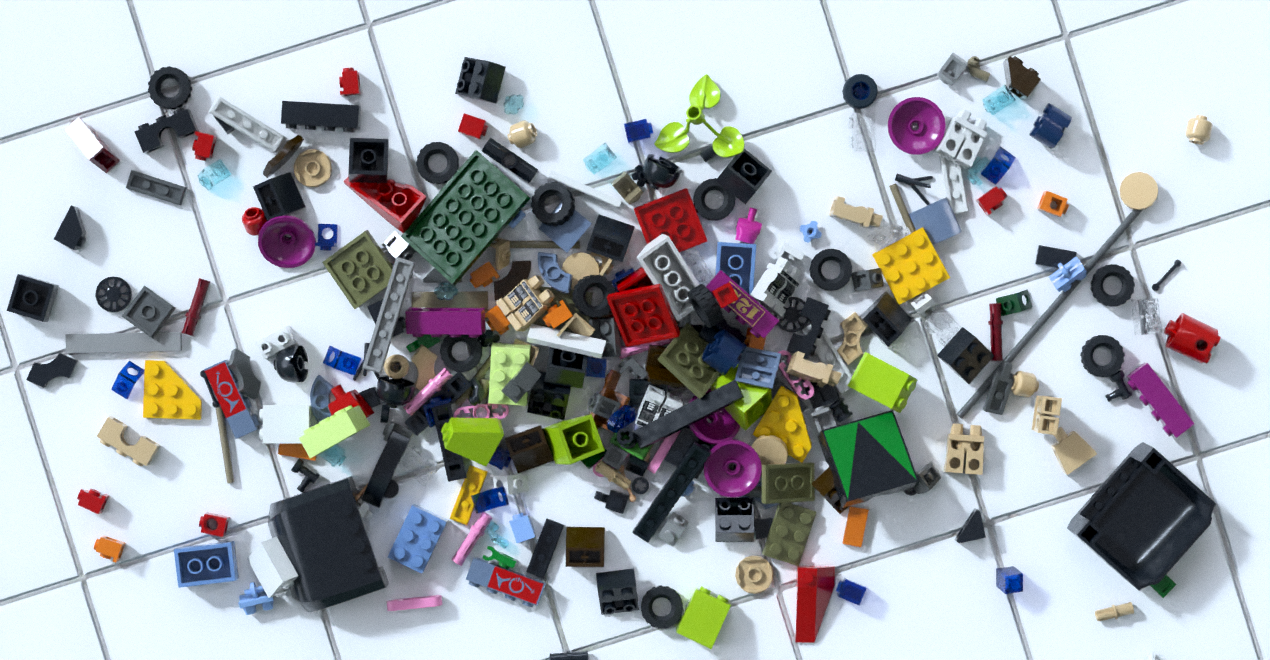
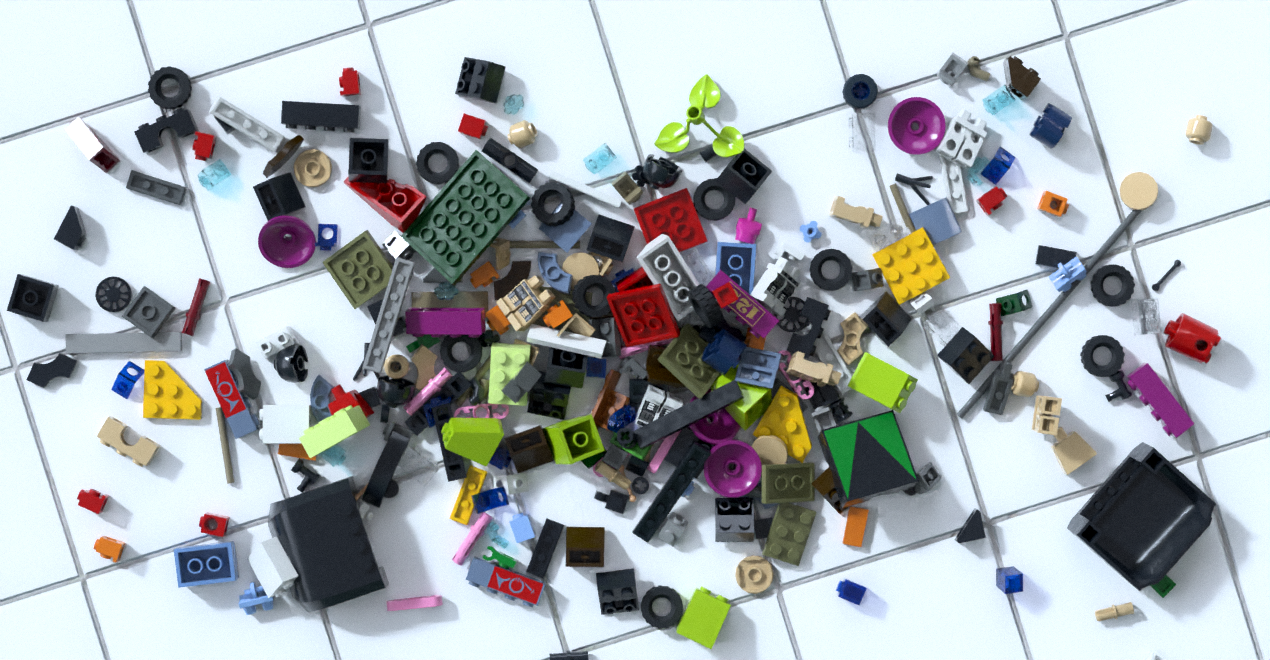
(215, 403): black hinge -> none
(253, 220): red head -> none
(342, 360): clear blue bracket -> none
(417, 538): medium blue brick -> none
(602, 405): dark grey bracket -> none
(638, 130): clear blue brick -> none
(813, 594): red wedge -> none
(968, 445): tan hips -> none

